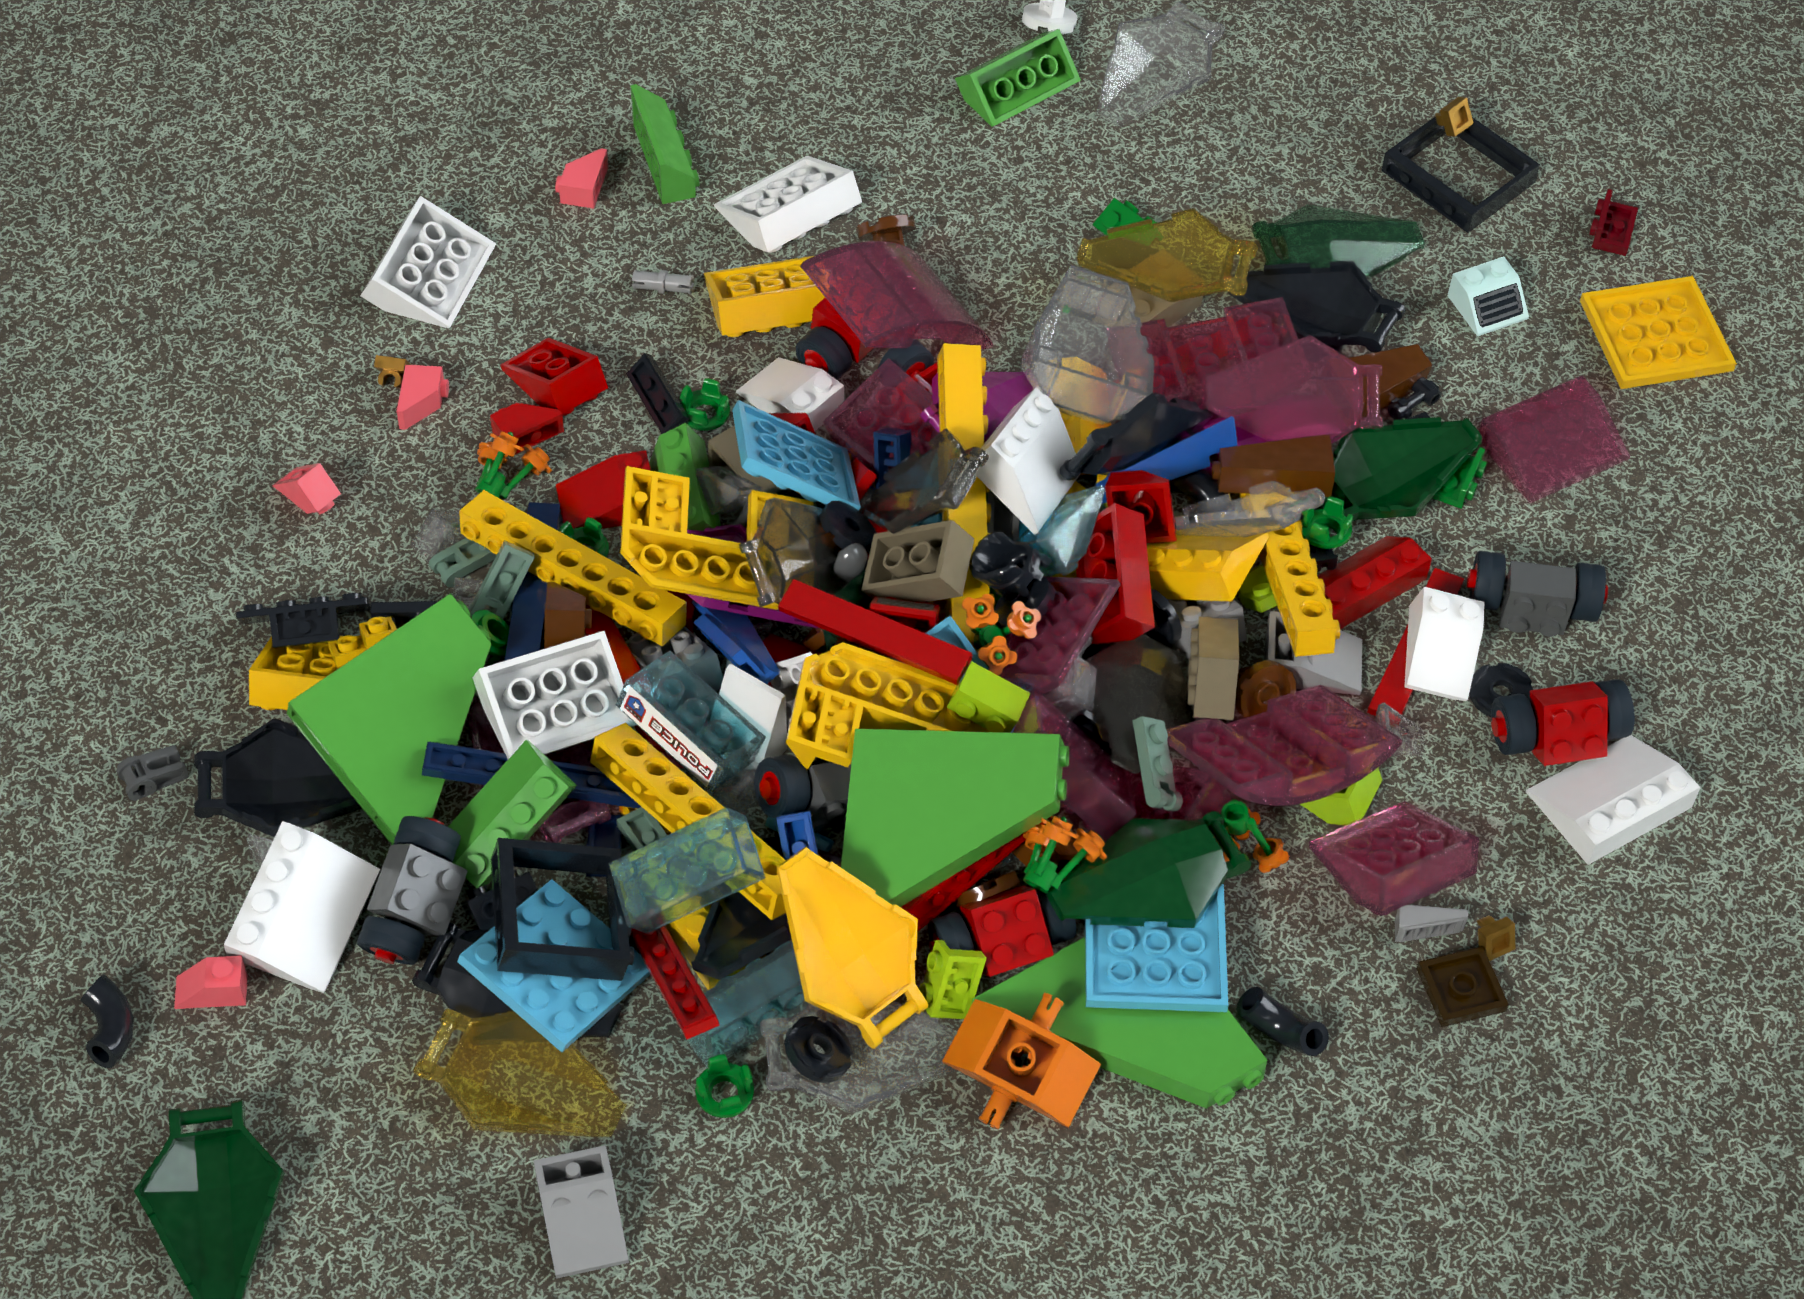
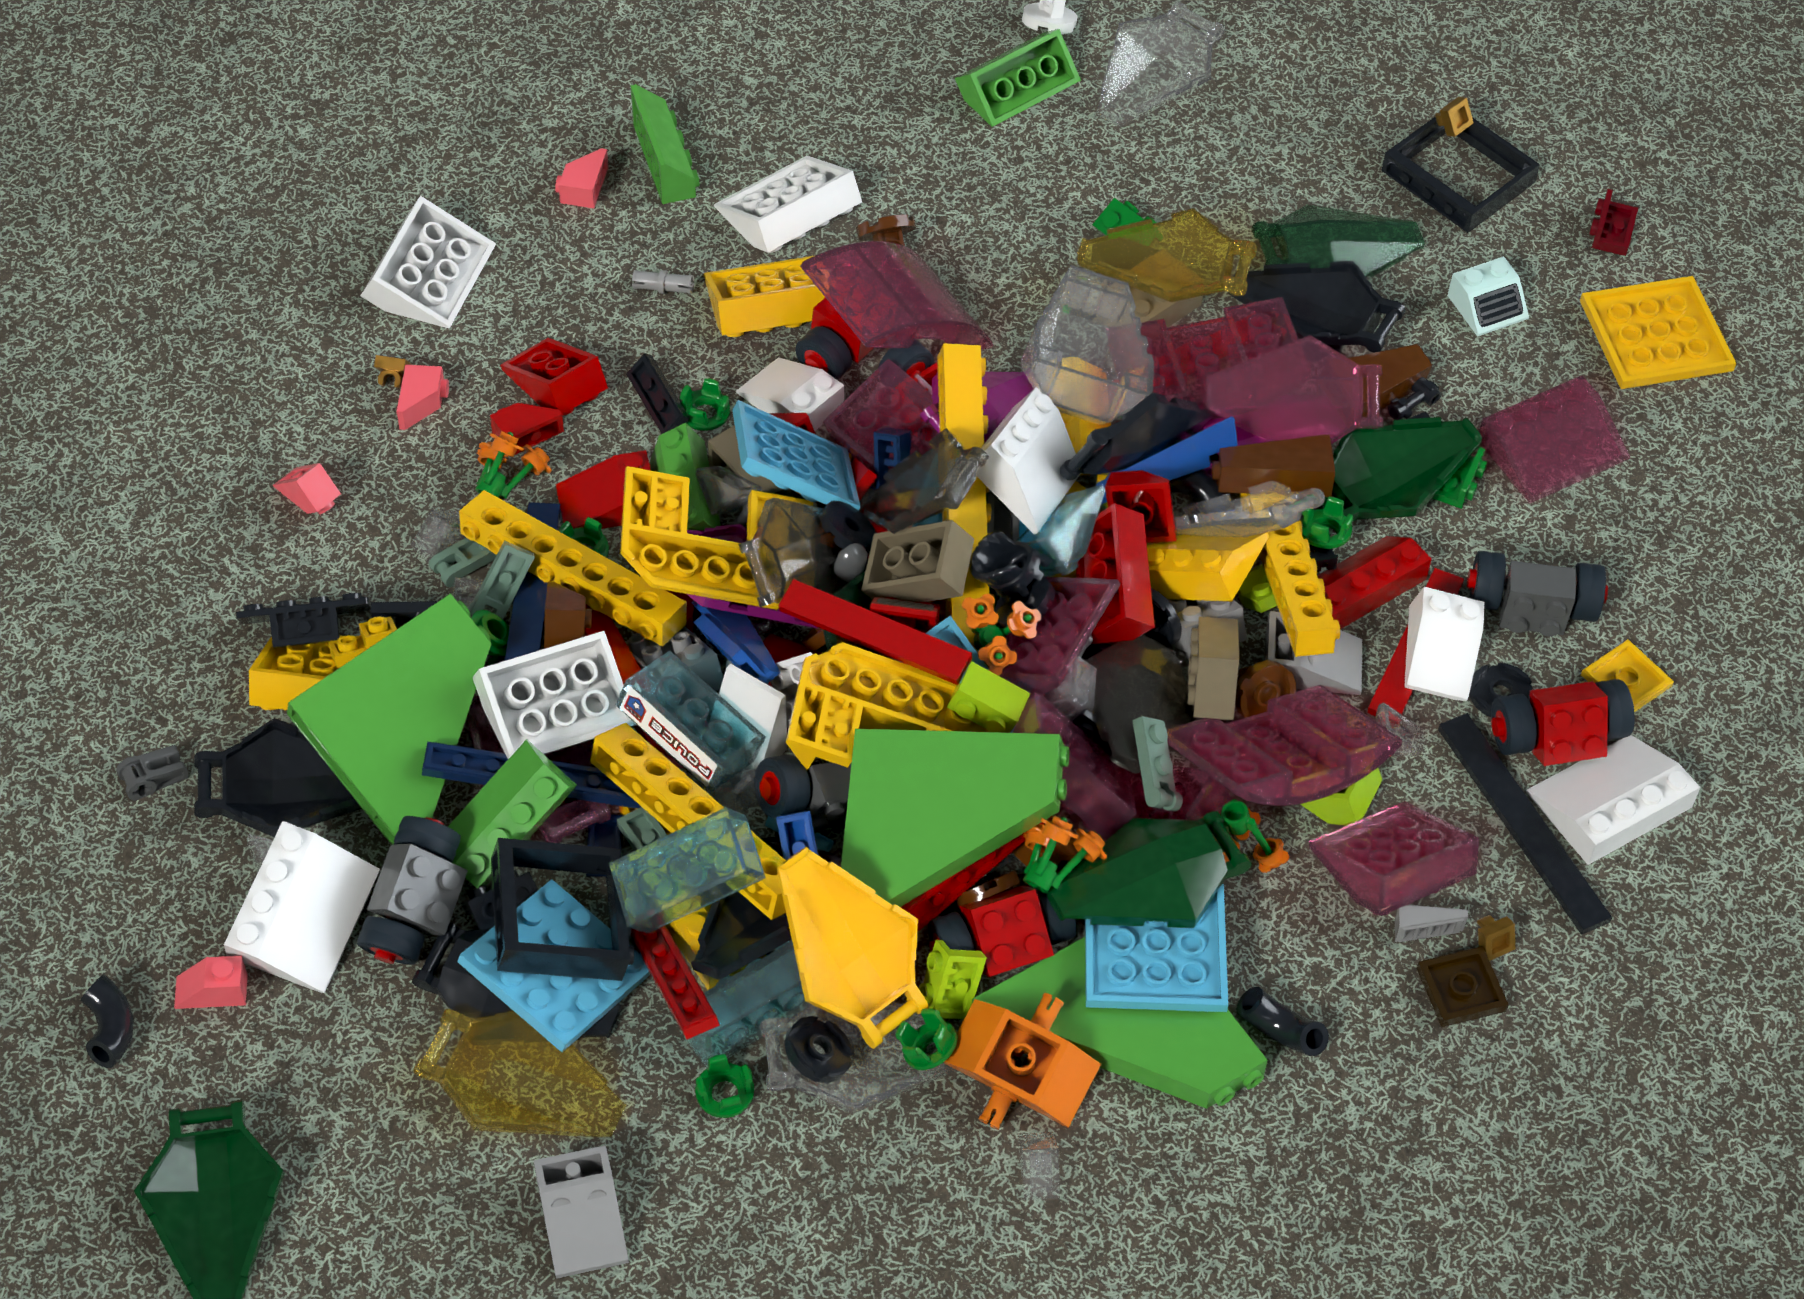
(916, 1040): none -> green piece
(1039, 1165): none -> clear slope
(1525, 824): none -> black tile
(1633, 667): none -> yellow tile

